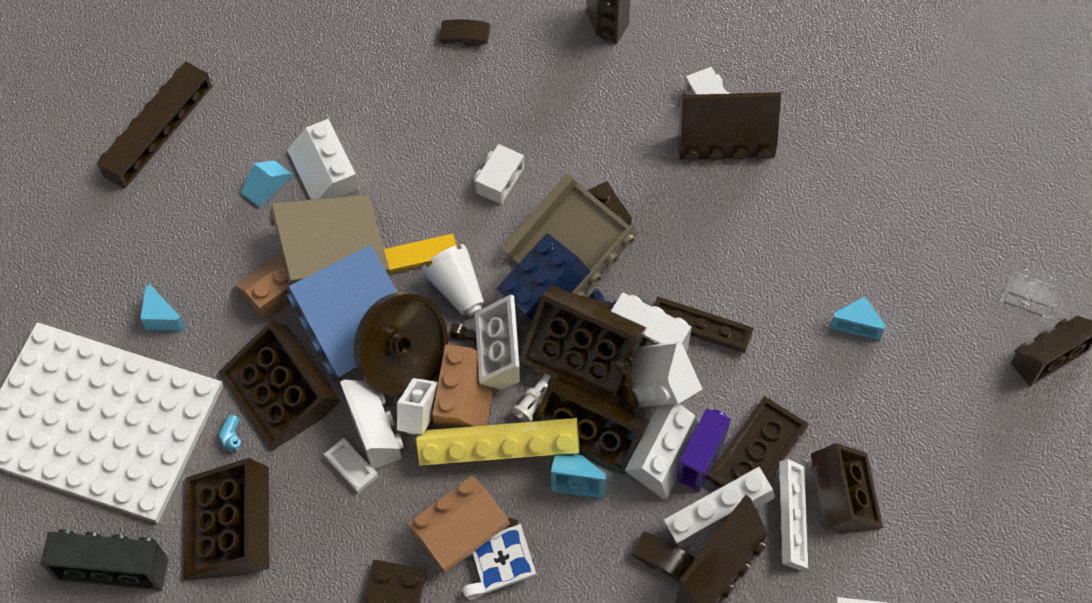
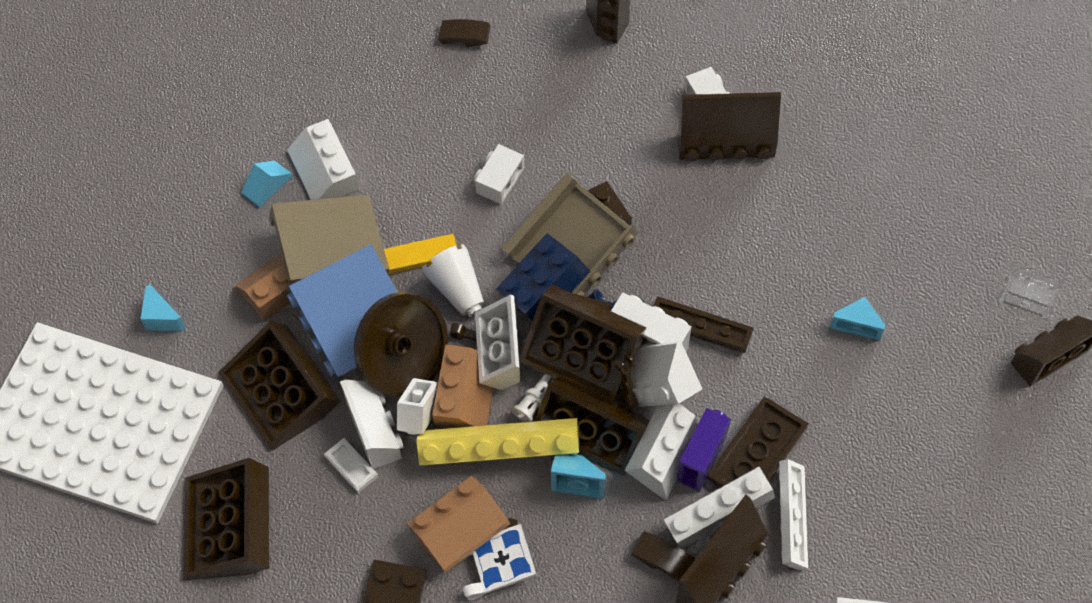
(104, 560): pearl dark grey brick -> none
(154, 124): dark brown brick -> none
(227, 434): medium azure arm -> none
(846, 489): dark brown slope -> none

